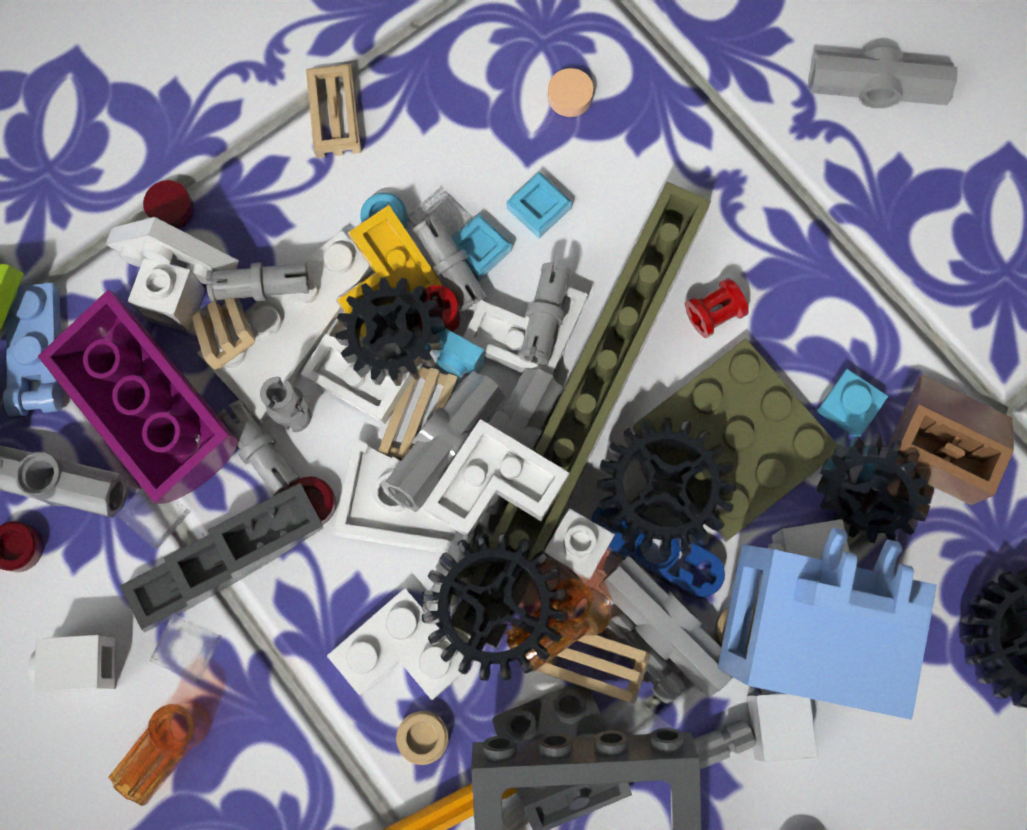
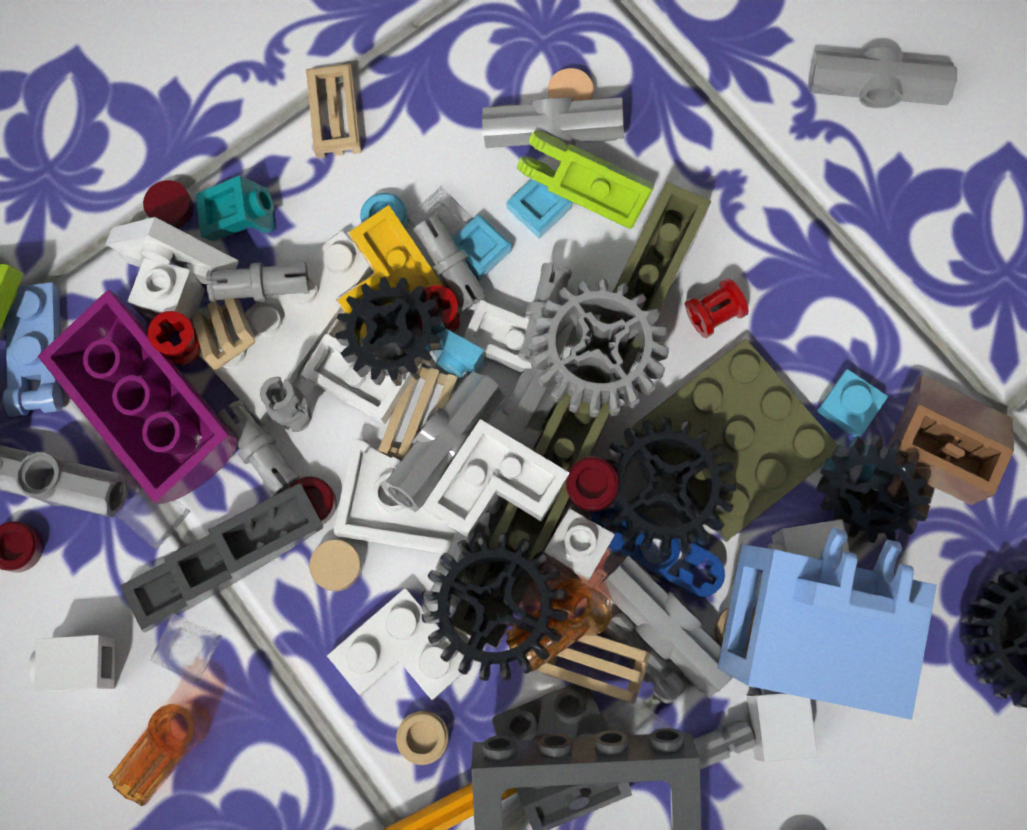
(160, 337): none -> red bush
(233, 208): none -> teal bracket
(335, 565): none -> tan tile
(558, 117): none -> light grey piece
(588, 180): none -> lime hinge
(592, 484): none -> dark red tile
(630, 323): none -> light grey gear

